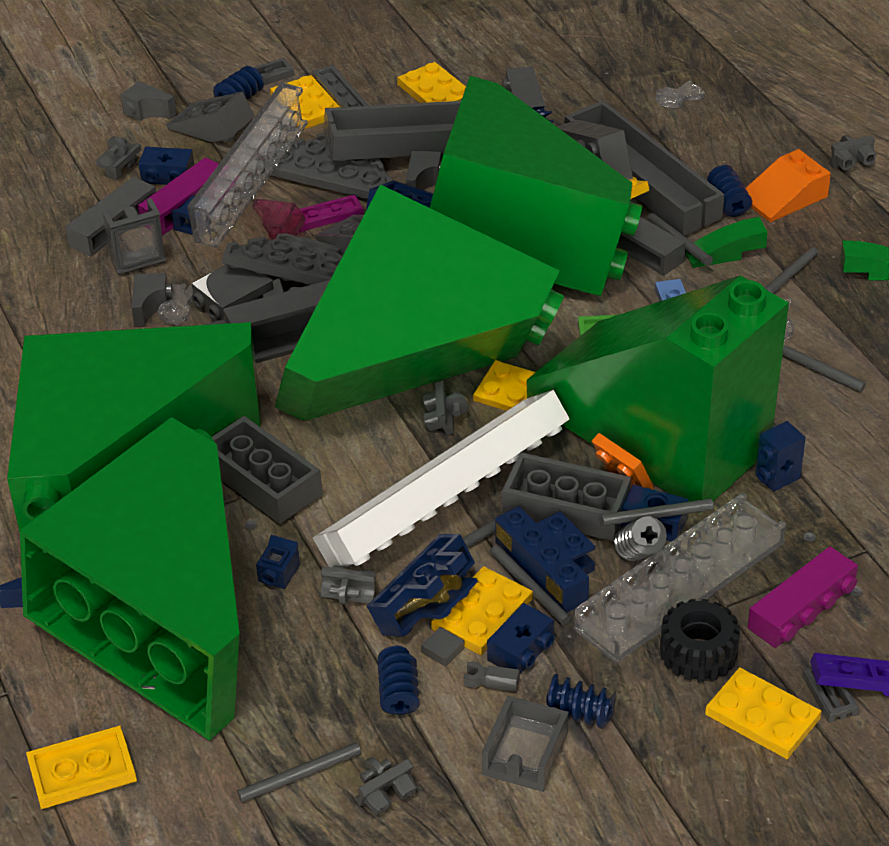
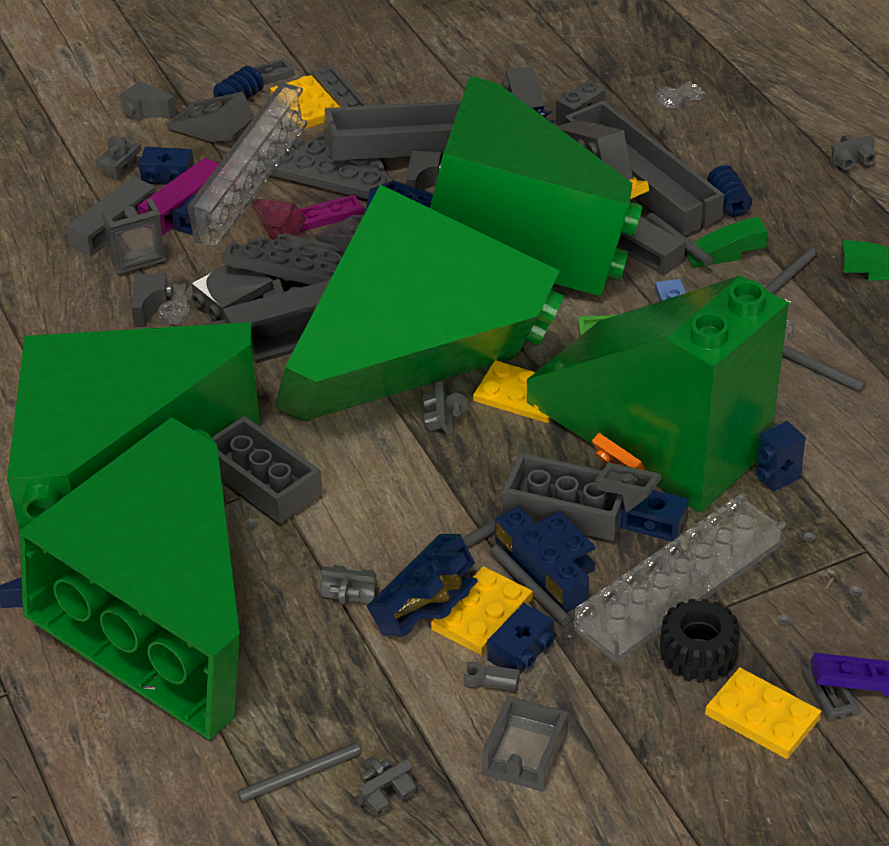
(81, 767): yellow plate -> none
(278, 562): dark blue window -> none
(398, 681): dark blue piece -> none
(431, 84): yellow plate -> none
(440, 481): white piece -> none
(442, 646): dark grey tile -> none
(577, 99): none -> dark grey brick
(581, 702): dark blue piece -> none
(627, 481): none -> dark grey slope
(640, 538): dark grey piece -> none
(657, 512): dark grey bar -> none
(788, 186): orange slope -> none
(802, 597): magenta brick -> none

